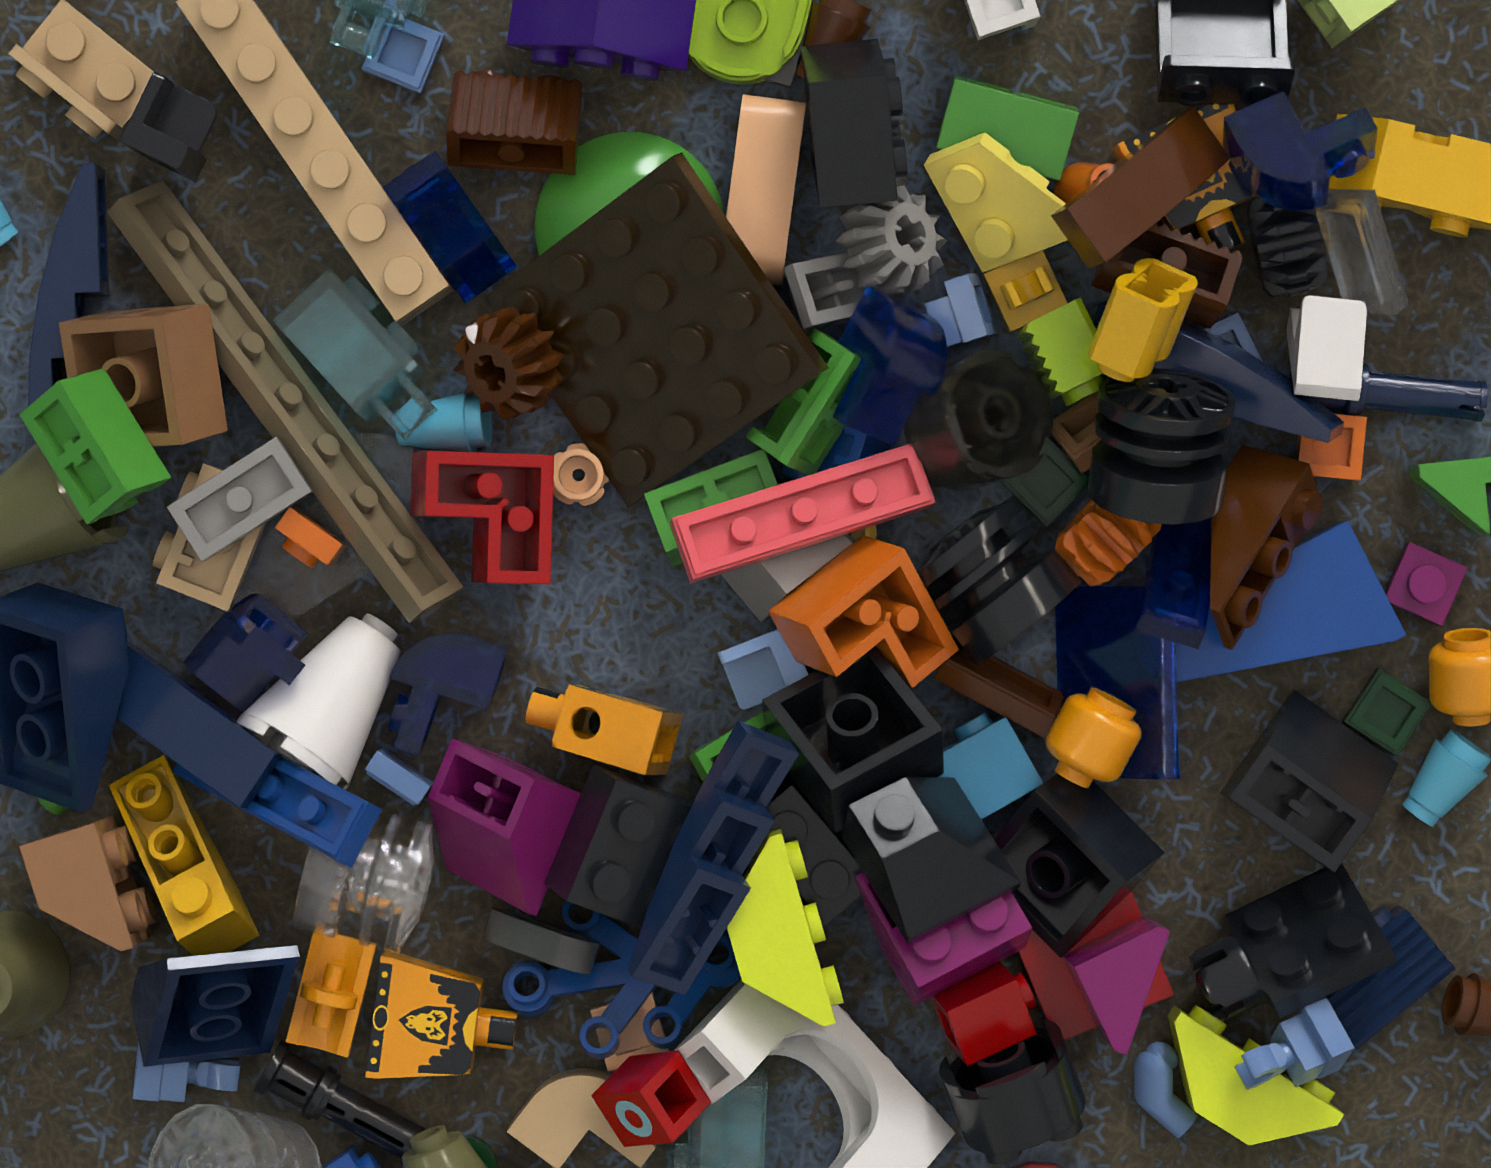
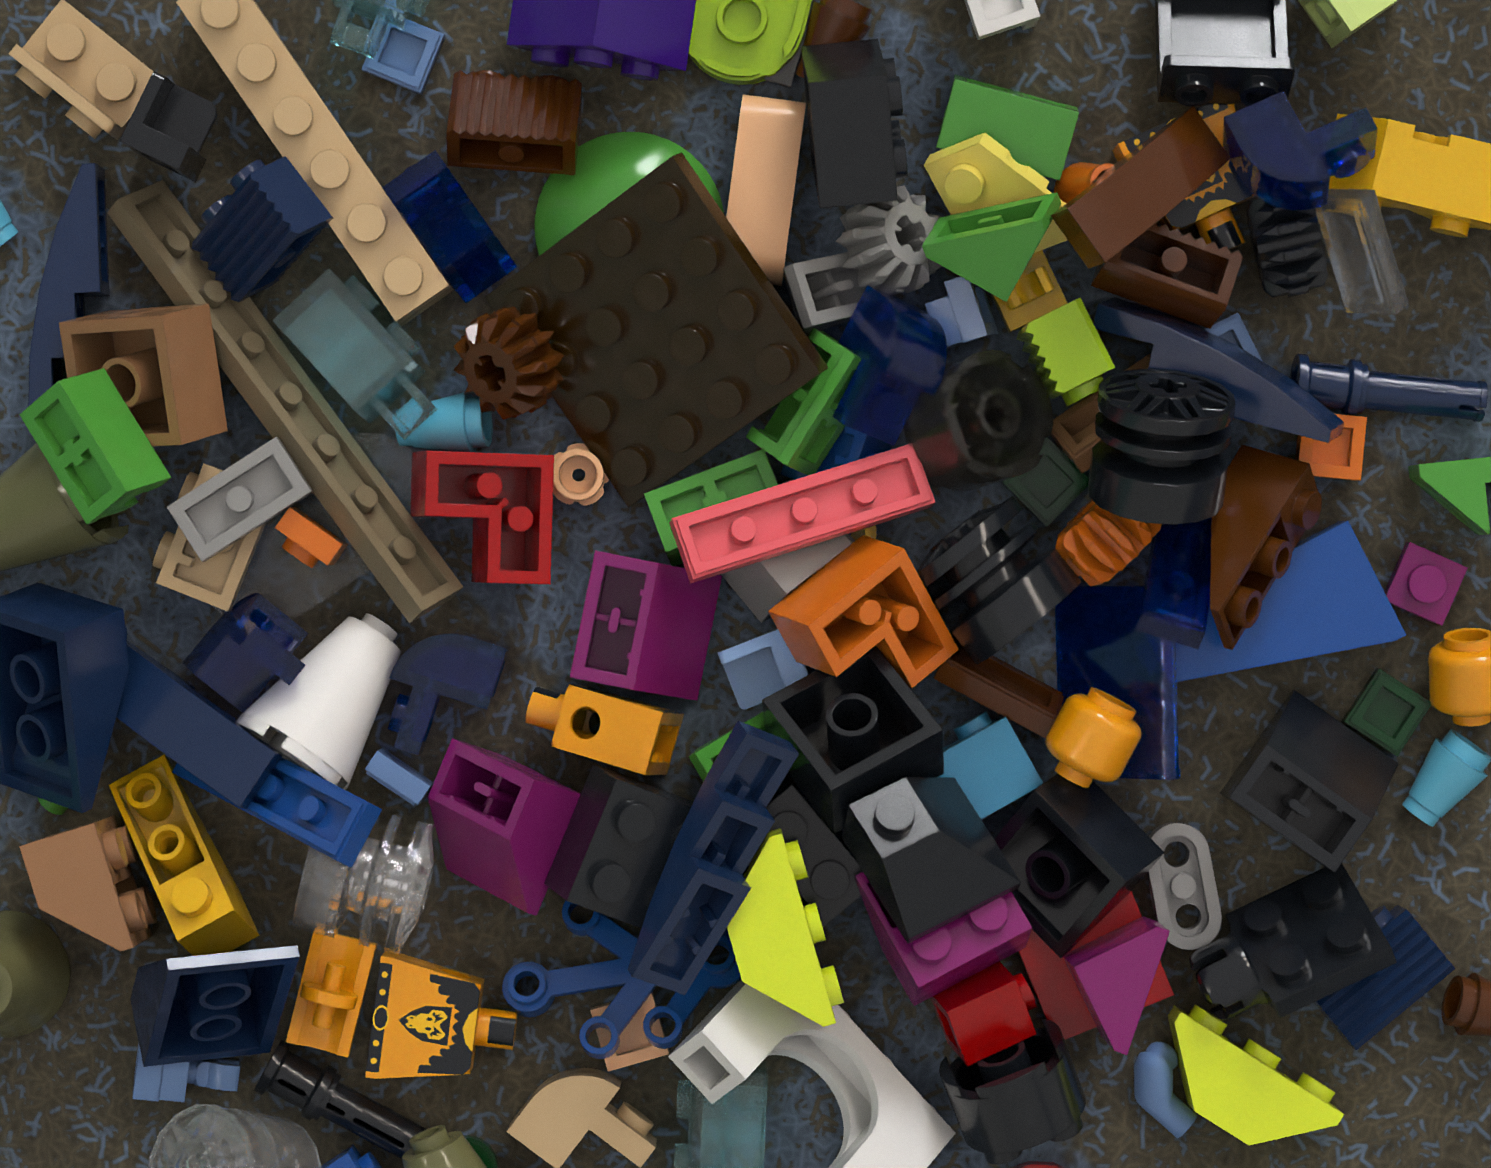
(260, 227): none -> dark blue brick
(541, 940): dark grey beam -> none
(645, 627): none -> magenta slope
(651, 1099): red brick -> none
(992, 242): none -> bright green slope
(1141, 319): yellow brick -> none
(1185, 884): none -> light grey plate
(1304, 1046): medium blue piece -> none
(1327, 347): white slope -> none

